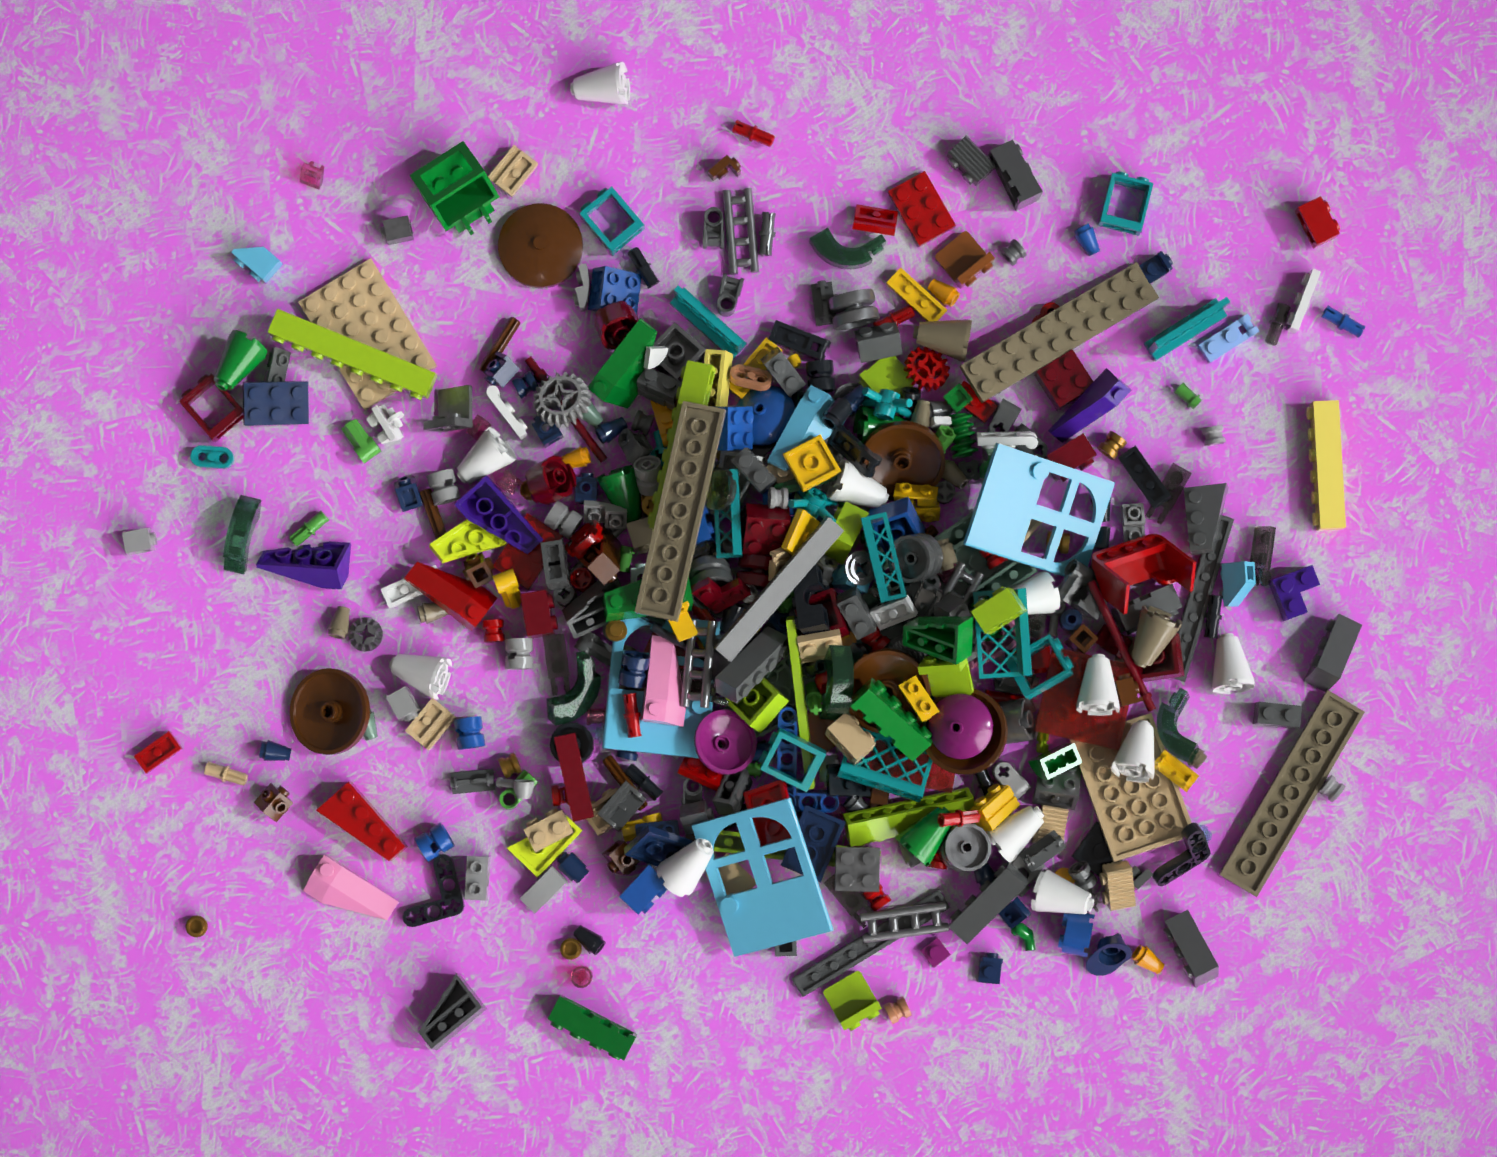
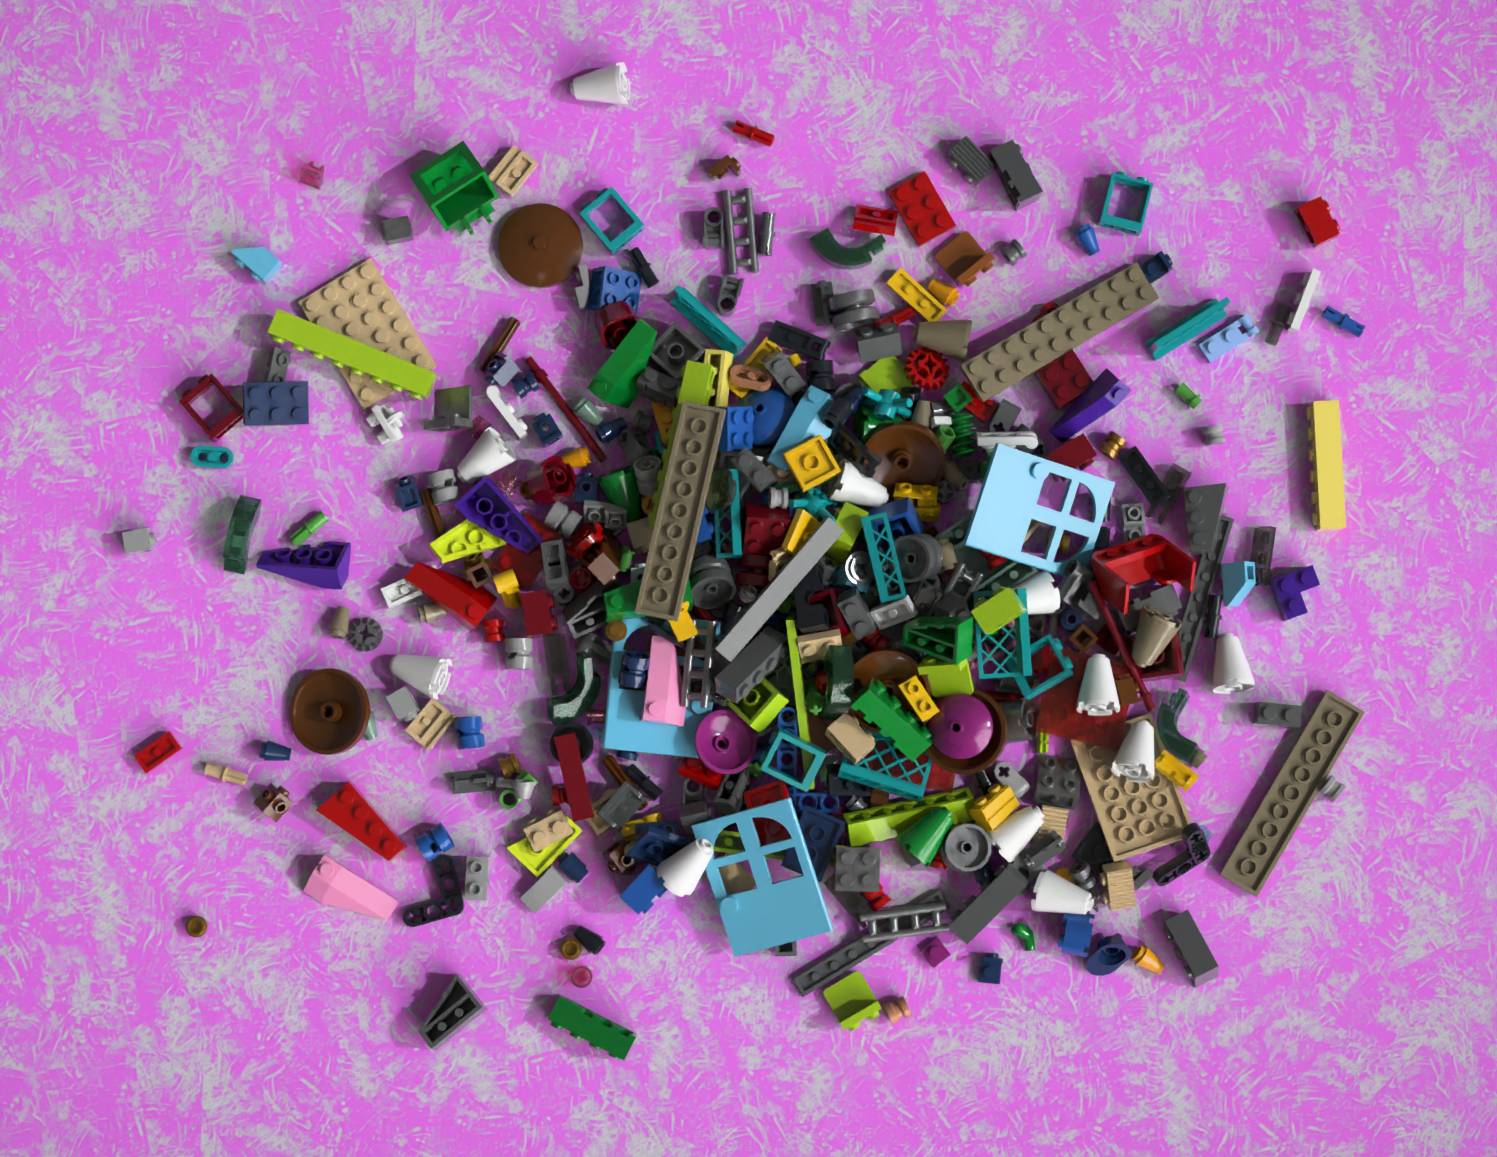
(238, 360): green cone -> none
(363, 444): bright green piece -> none
(550, 397): light grey gear -> none
(632, 715): red pin -> none
(654, 356): white tile -> none
(717, 597): dark red plate -> none
(958, 818): red axle -> none
(1014, 913): dark blue bracket -> none
(1055, 761): green brick -> none
(1333, 652): dark grey wedge -> none

